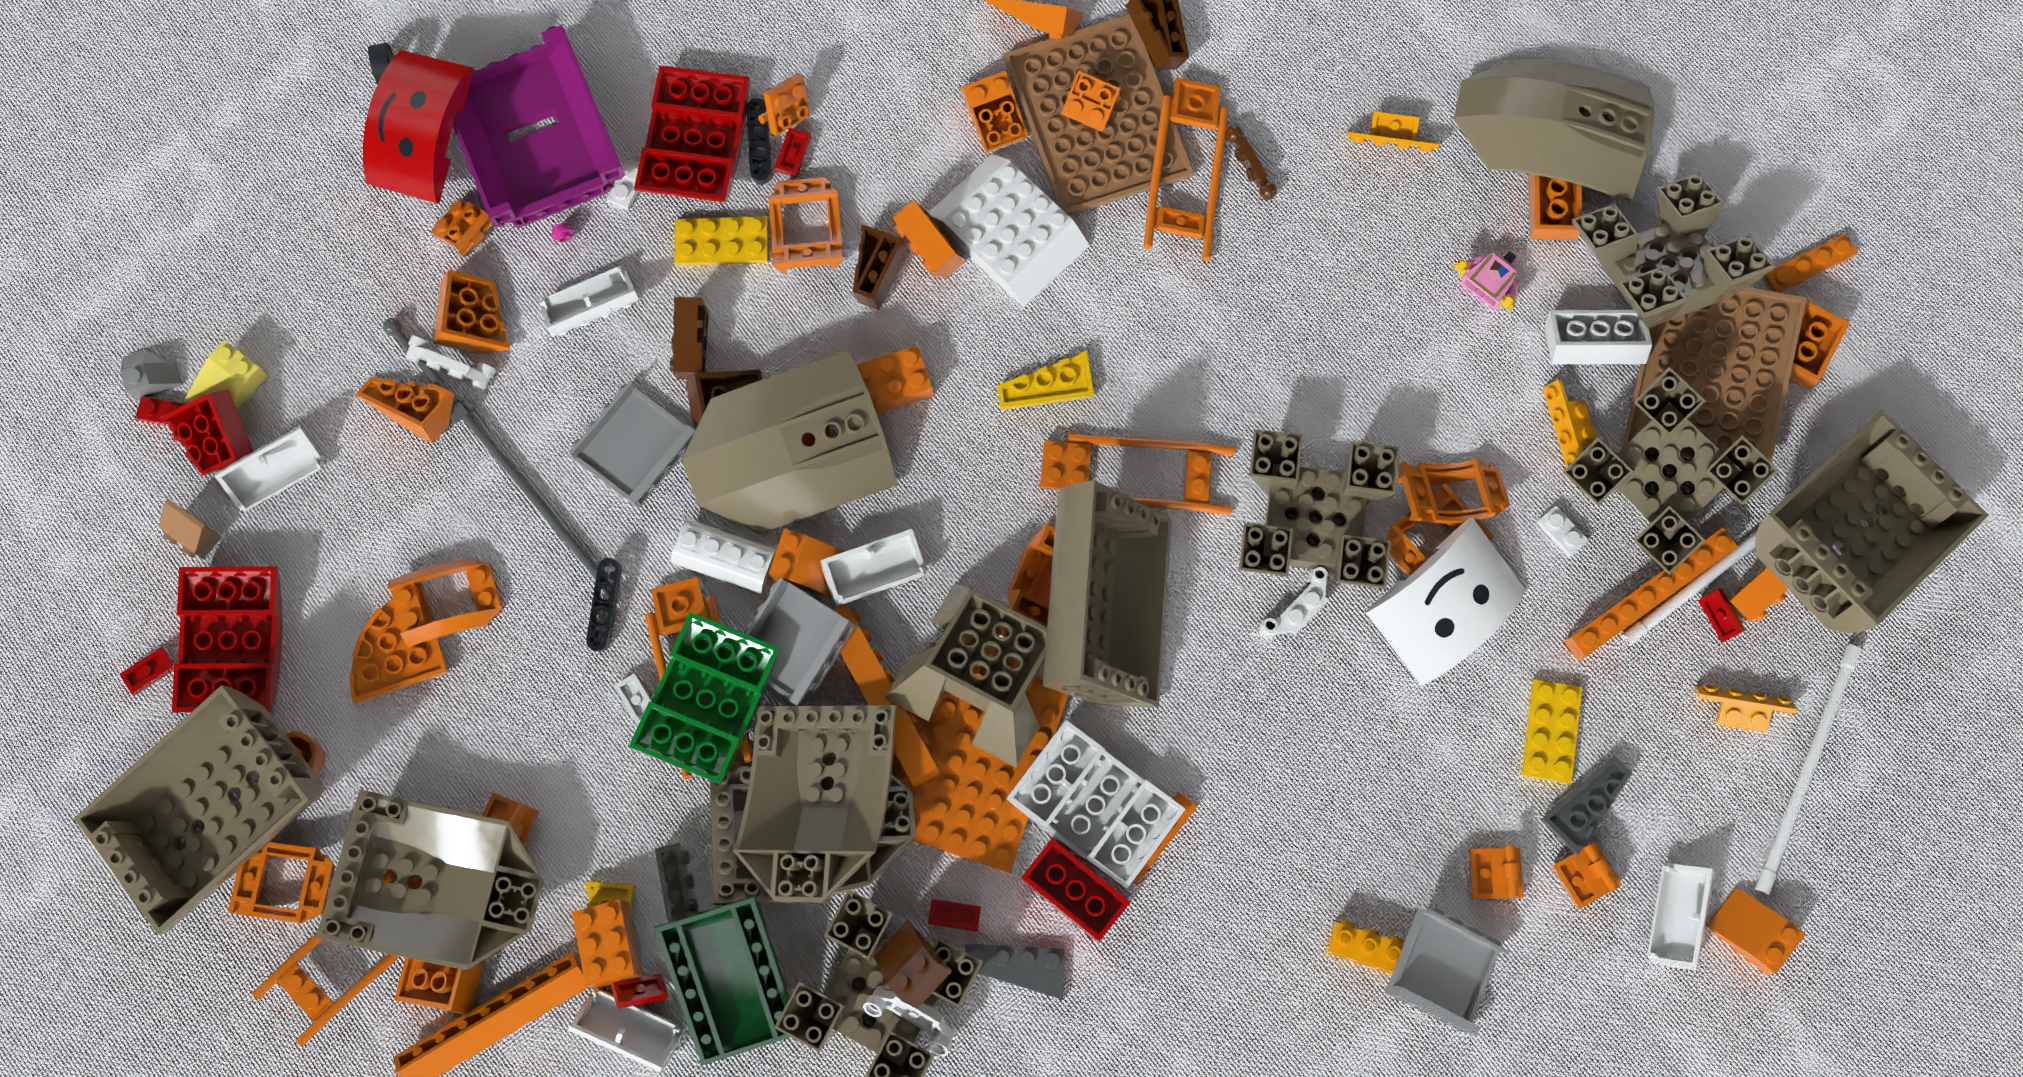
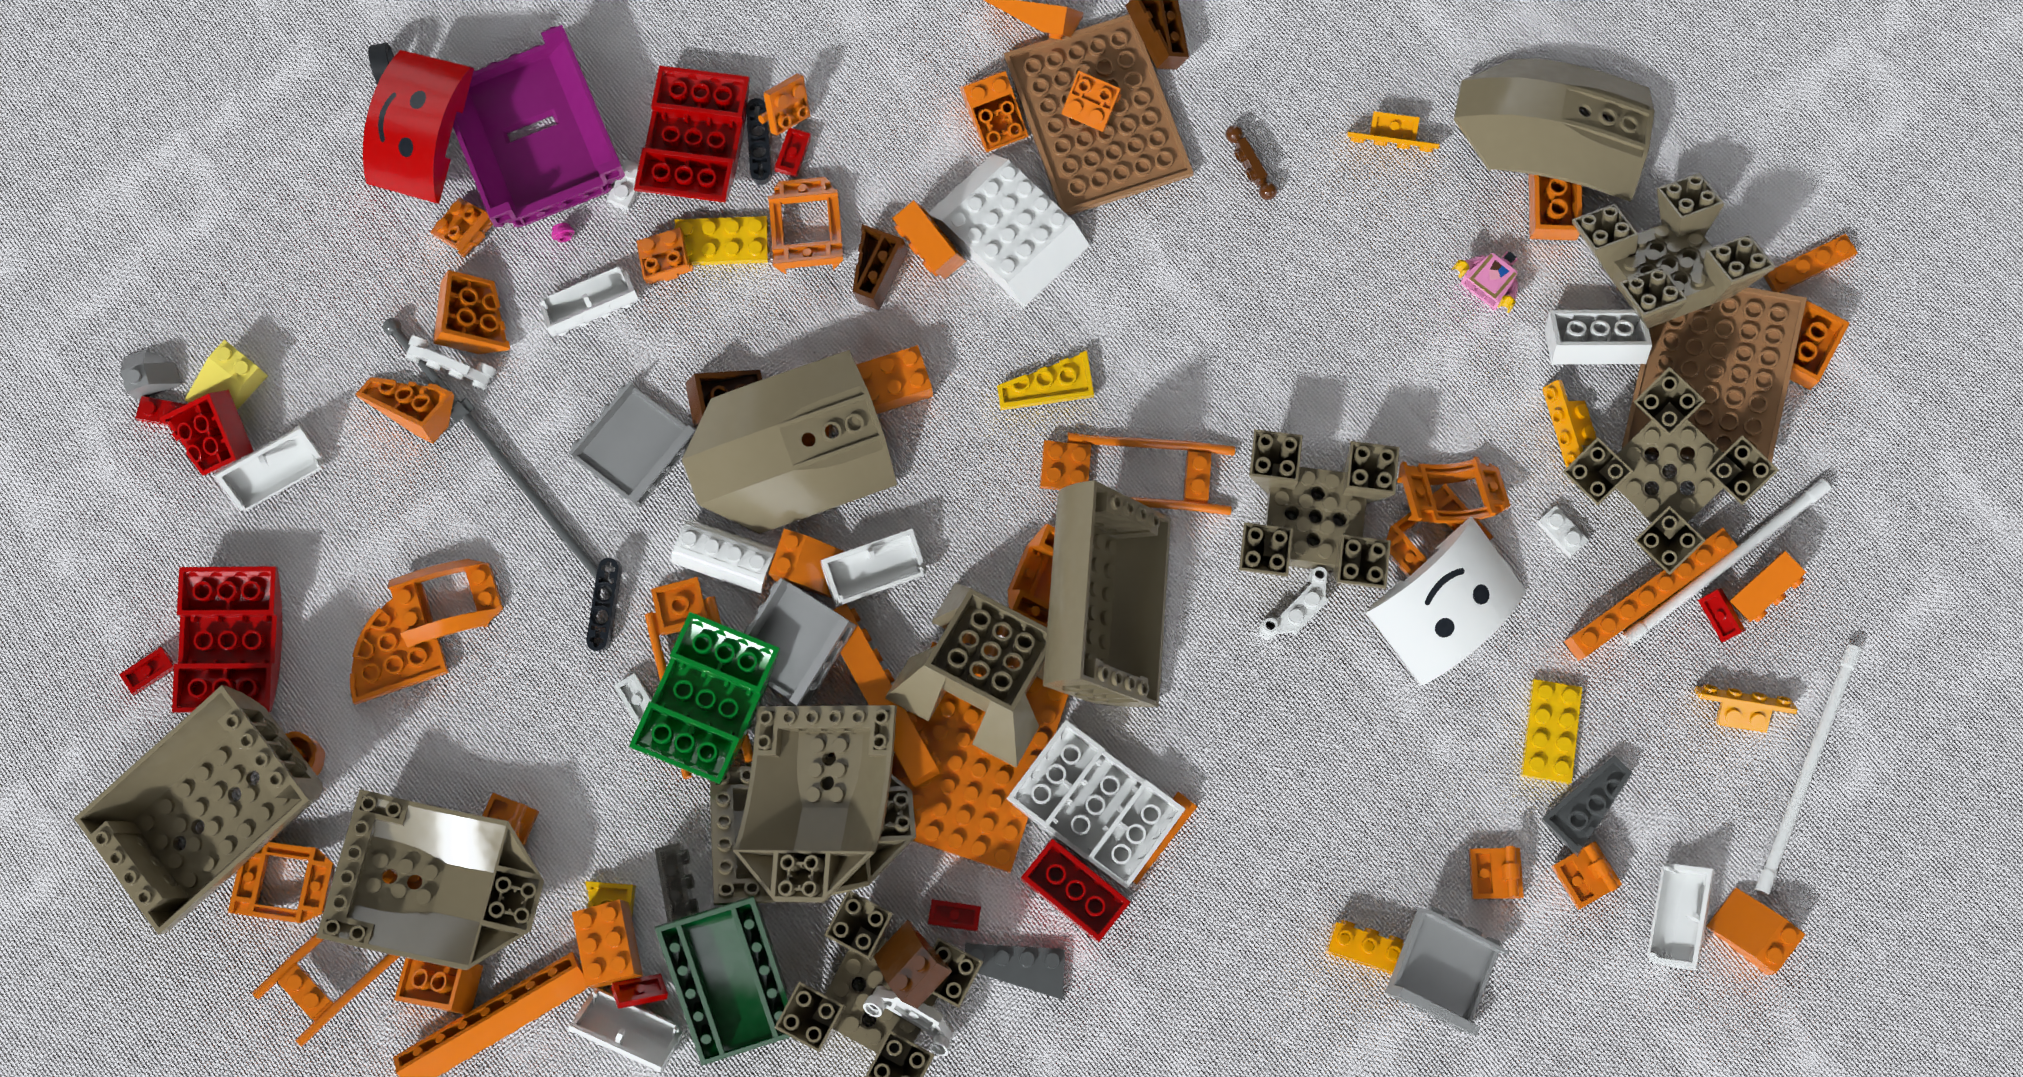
(187, 530): medium nougat slope -> none
(663, 256): none -> orange plate
(689, 337): reddish brown wedge -> none
(1195, 106): orange plate -> none
(1878, 565): dark tan slope -> none

